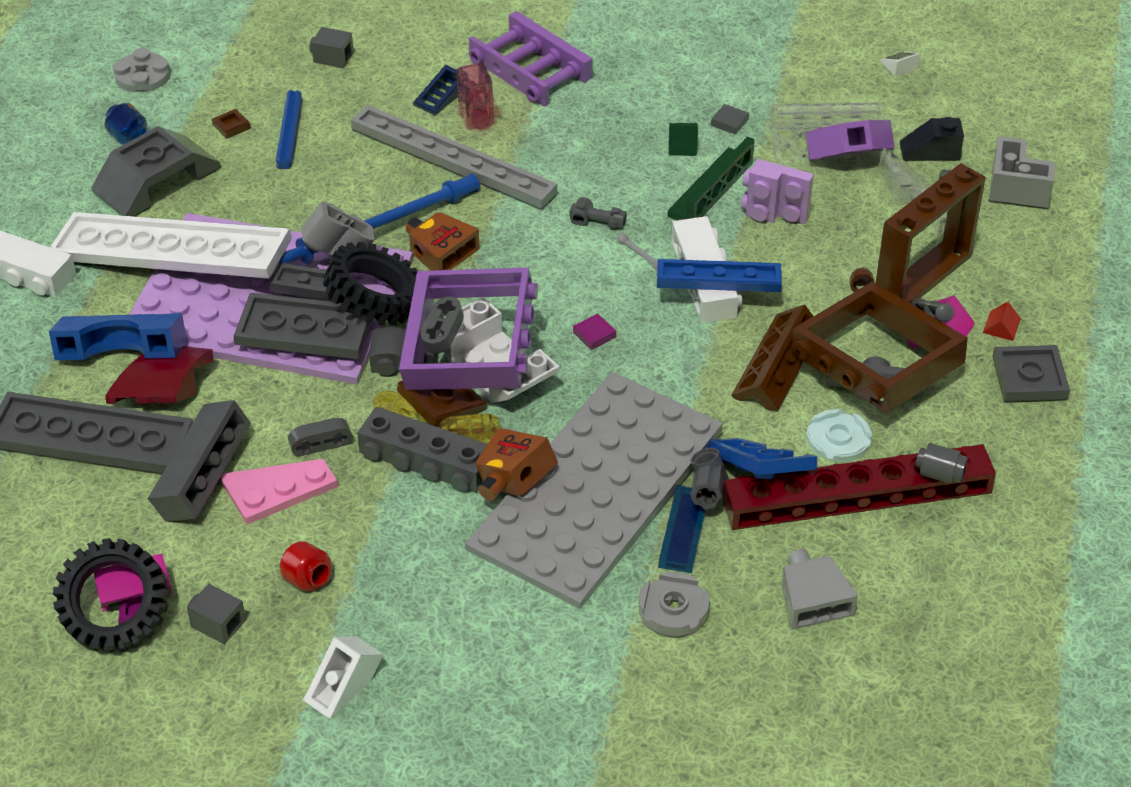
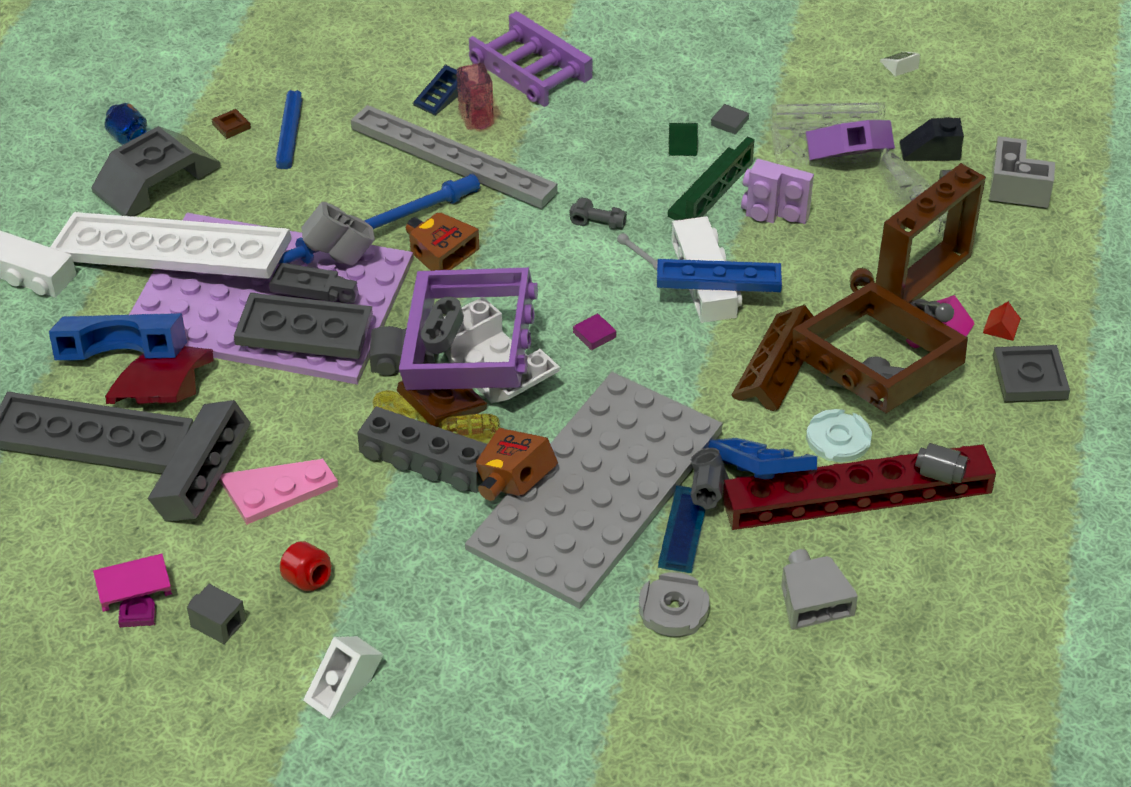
(83, 567): black tyre -> none
(128, 68): light grey plate -> none
(319, 436): dark grey beam -> none
(332, 47): dark grey brick -> none
(364, 300): black tyre -> none

